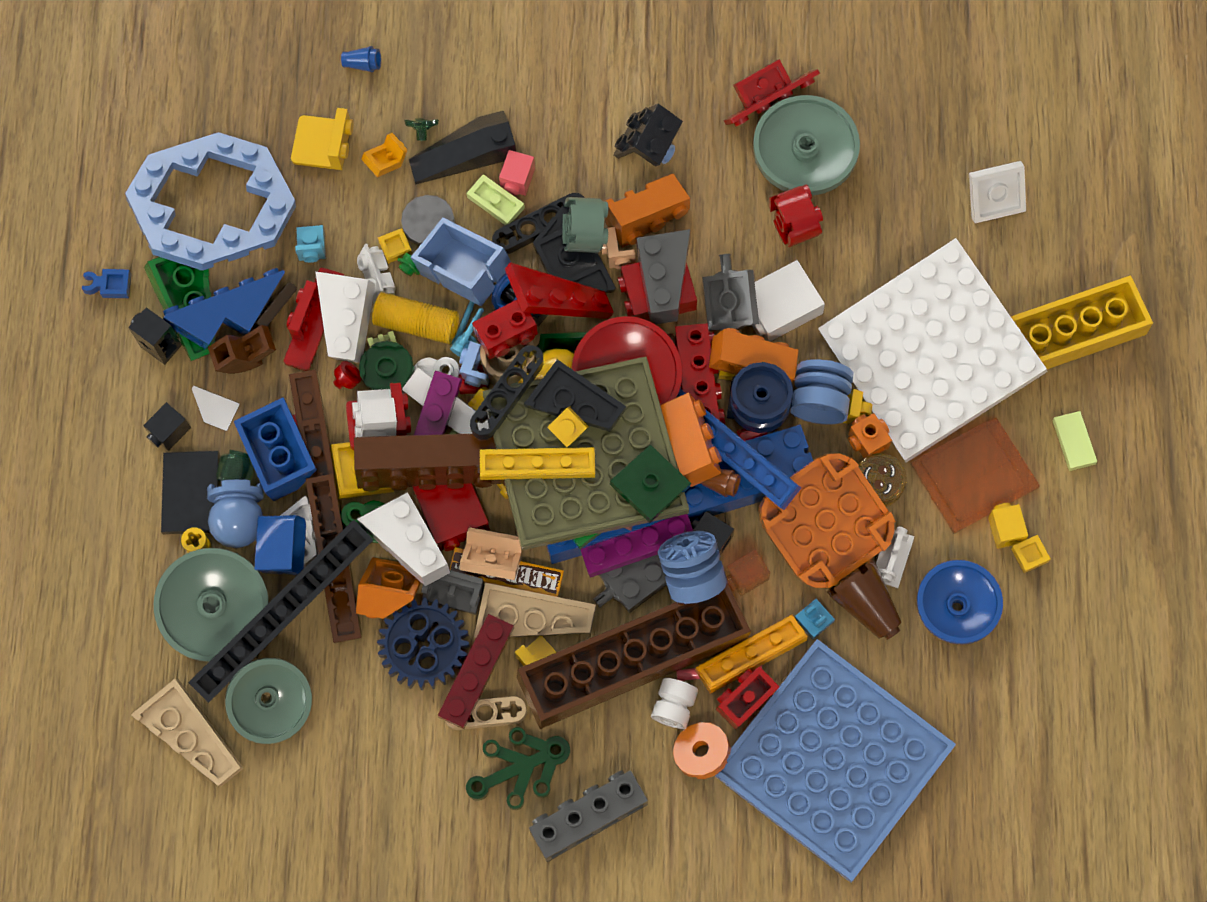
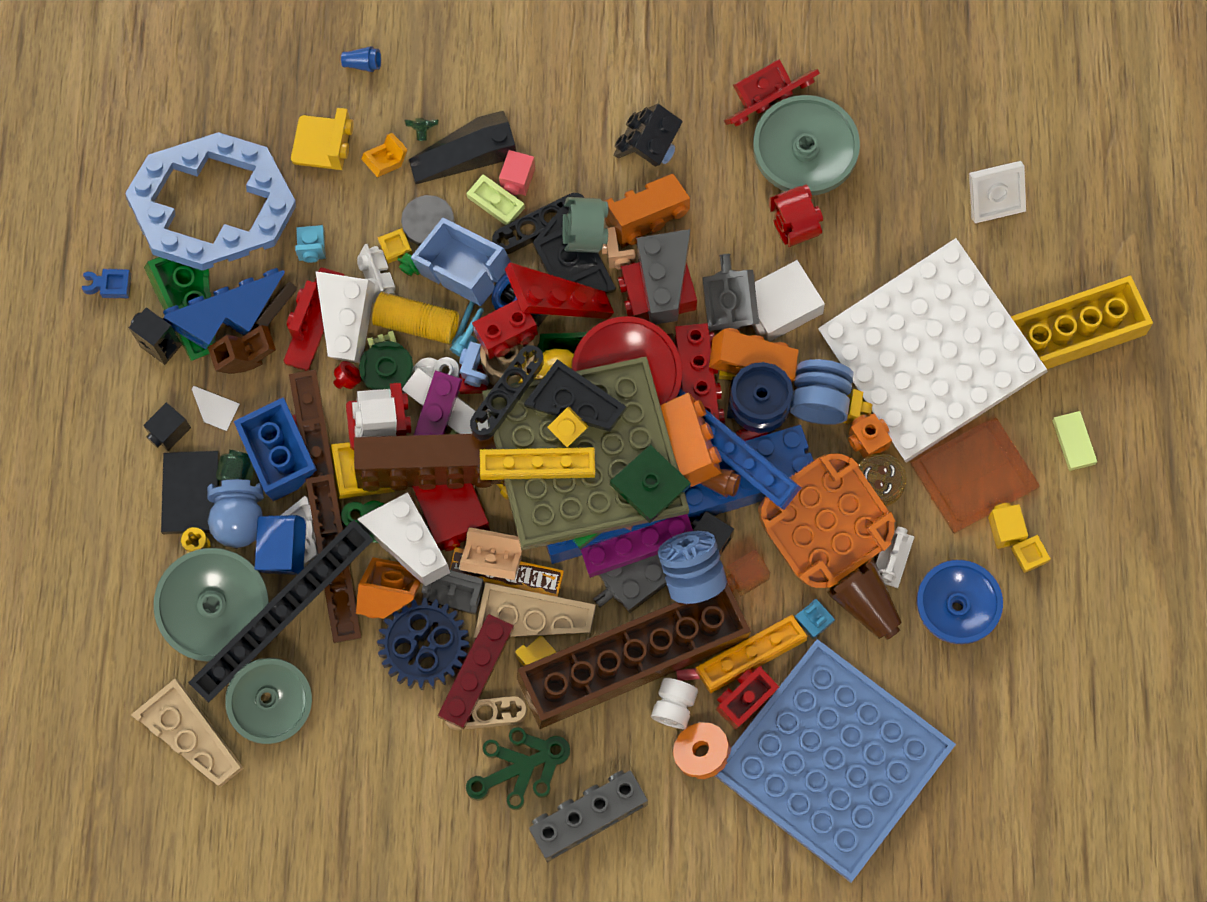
(477, 399): yellow tile -> none

